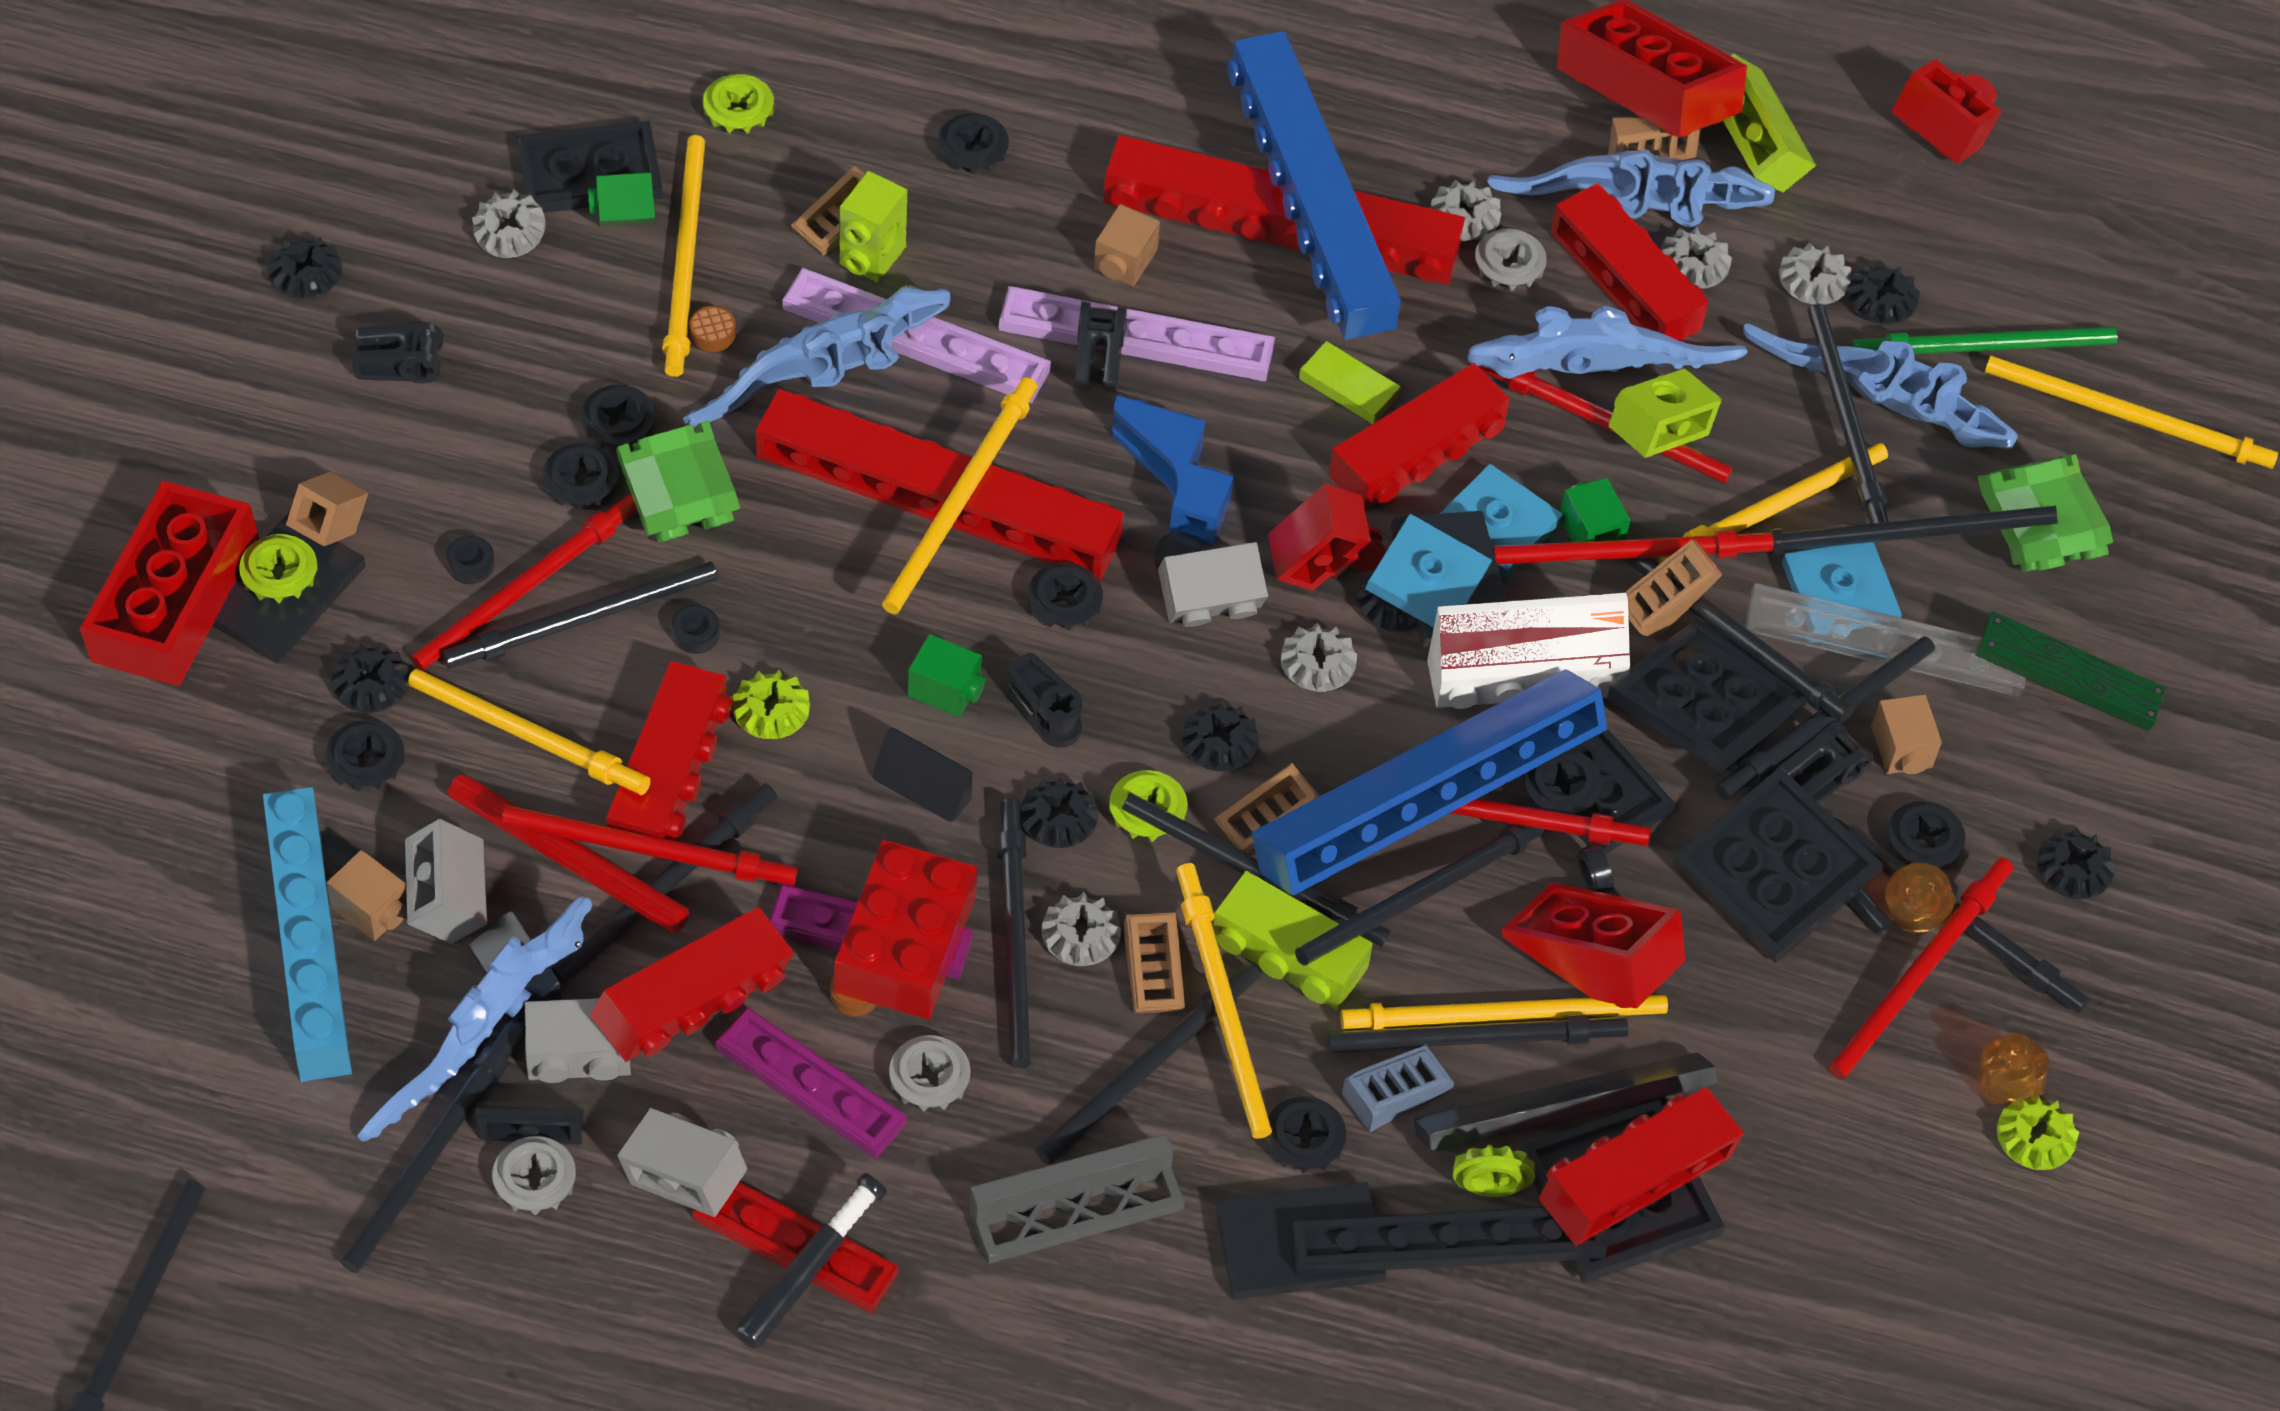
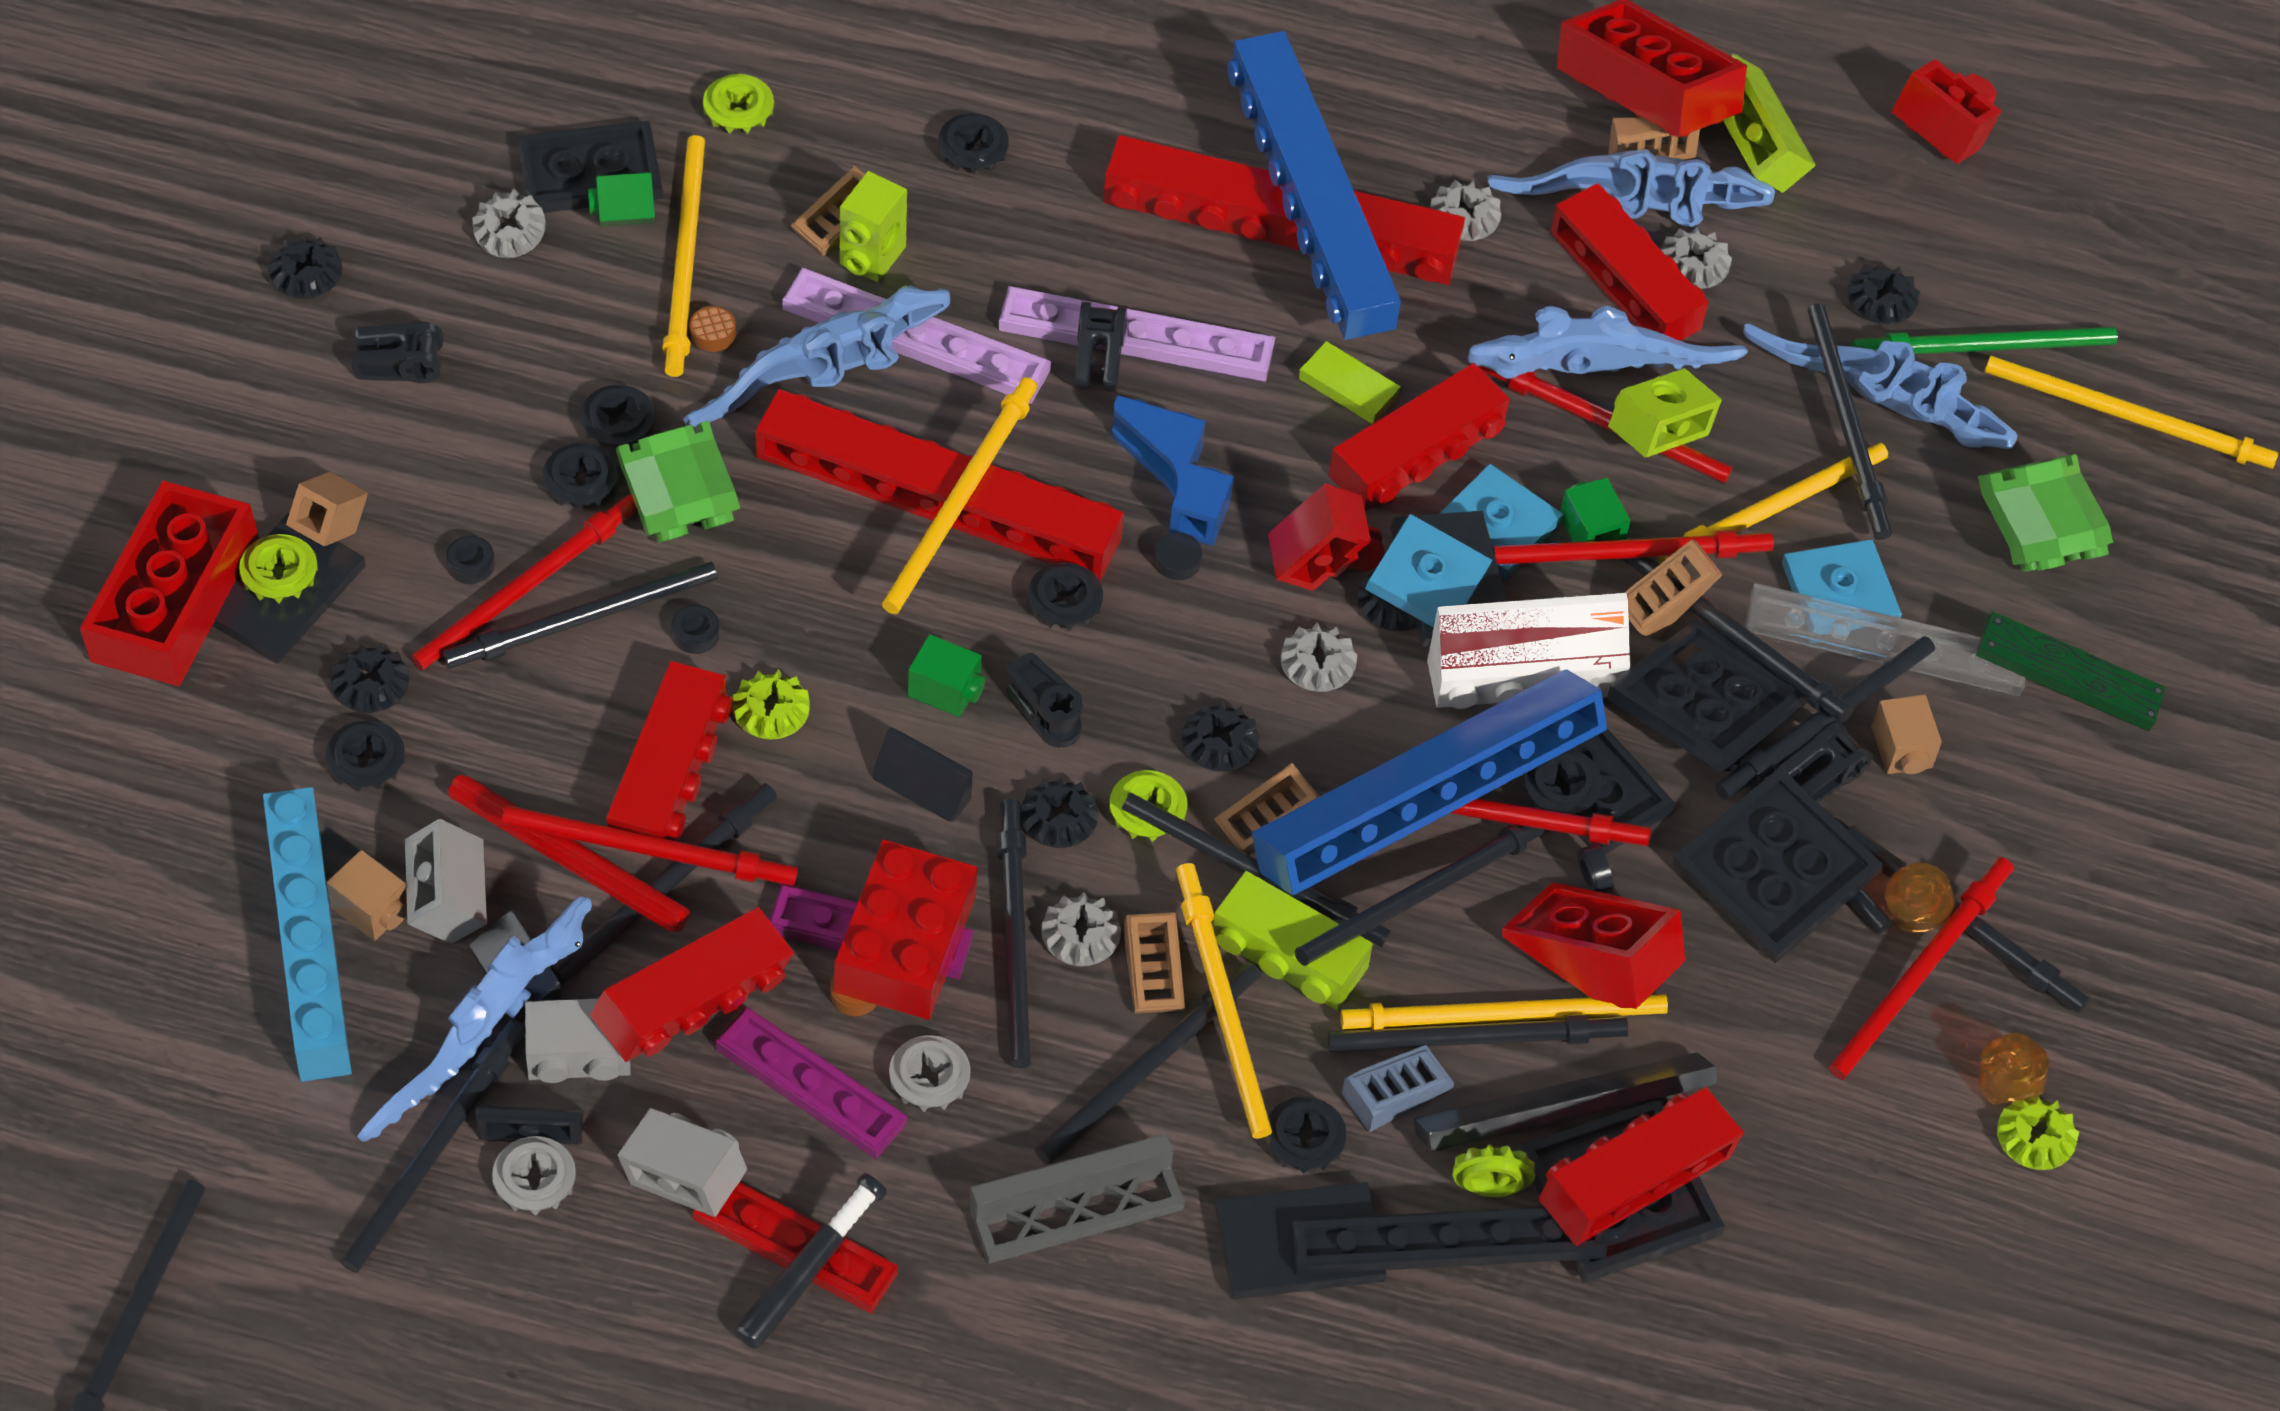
(600, 765): yellow bar -> none
(1126, 245): medium nougat brick -> none
(1213, 584): light grey brick -> none
(1501, 246): light grey gear -> none
(1825, 288): light grey gear -> none
(1911, 529): black bar -> none
(1934, 821): black gear -> none
(2071, 879): black gear -> none

